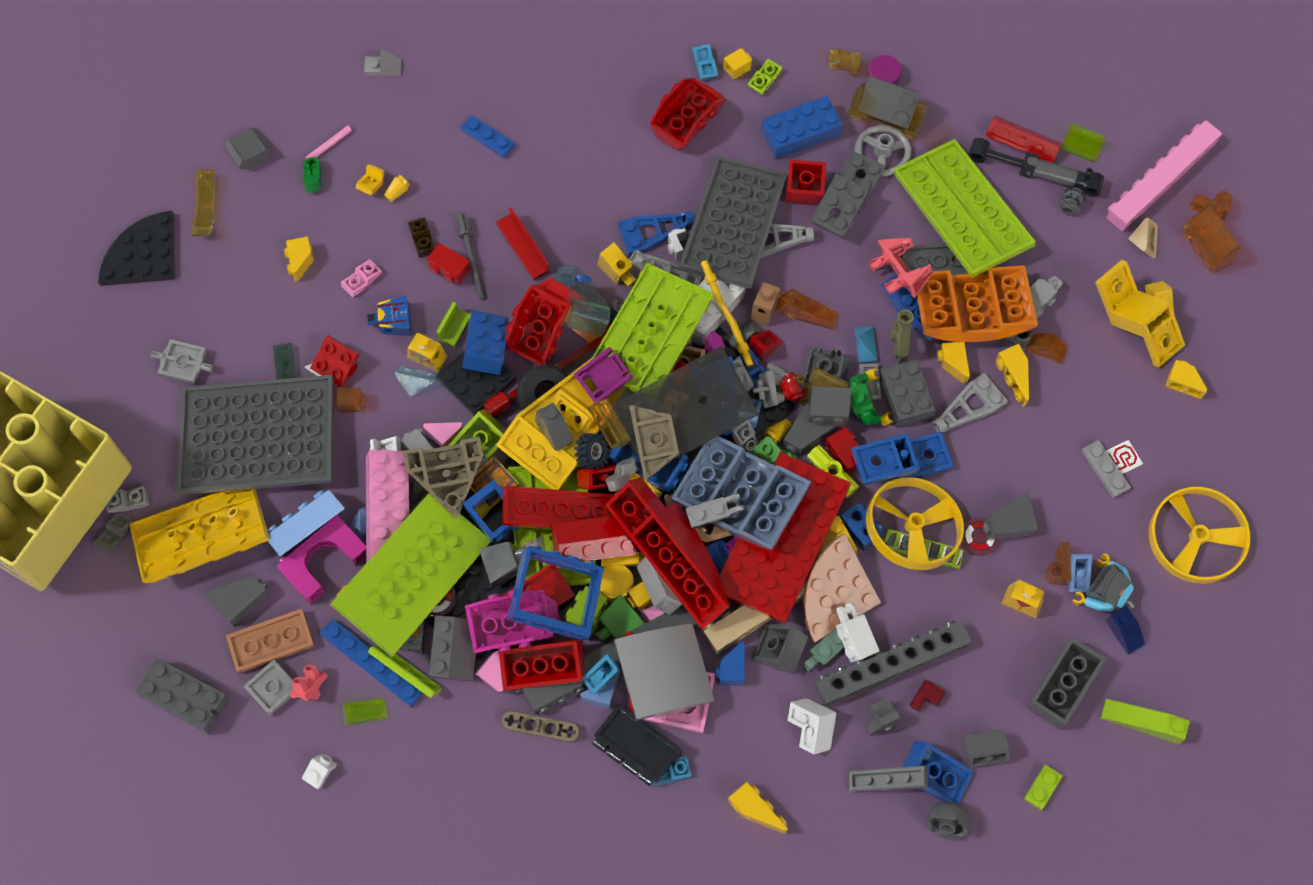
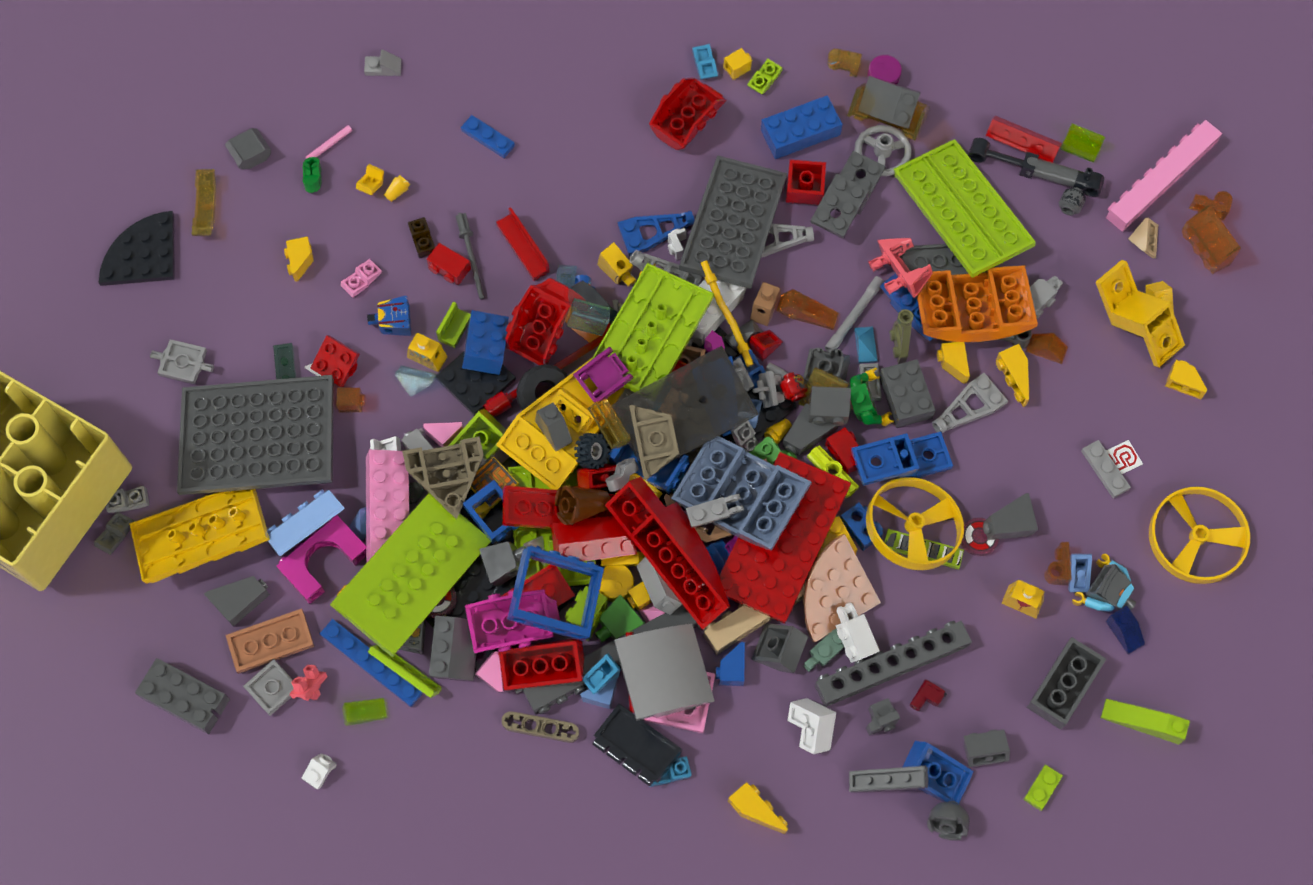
(579, 503): none -> reddish brown cone
(871, 291): none -> light grey piece

